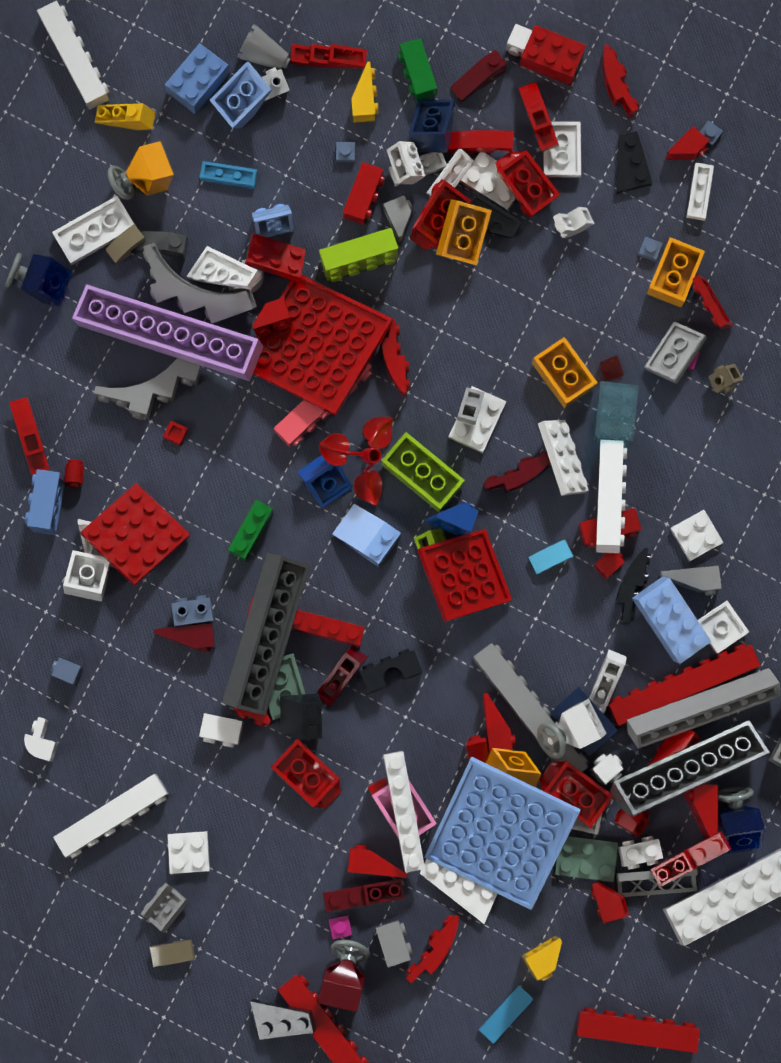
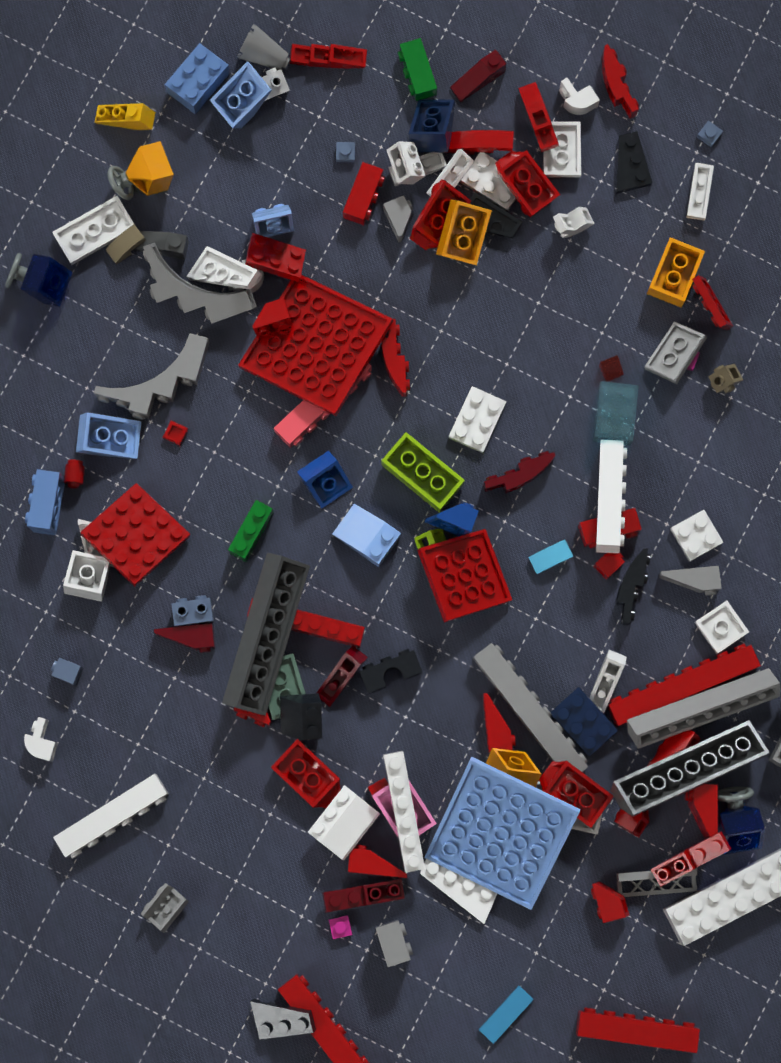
(29, 435): red slope -> none
(73, 55): white brick -> none
(108, 436): none -> light blue slope
(168, 332): lavender brick -> none
(172, 953): dark tan slope -> none
(188, 852): white plate -> none
(221, 729): white brick -> none
(228, 175): dark azure tile -> none
(335, 451): red plant -> none
(343, 823): none -> white slope
(343, 980): dark red piece -> none
(359, 254): lime brick -> none
(363, 98): yellow slope -> none
(441, 943): red slope -> none
(470, 406): light grey brick -> none
(477, 748): red slope -> none
(518, 40): white brick -> none
(543, 959): yellow slope -> none
(552, 55): red brick -> none
(563, 457): white plate -> none
(564, 372): light orange brick -> none
(576, 727): white piece -> none
(578, 102): none -> white brick
(587, 859): sand green plate -> none
(606, 769): white brick -> none
(645, 851): white brick -> none
(650, 249): sand blue plate -> none
(671, 619): light blue brick -> none
(689, 146): red slope -> none

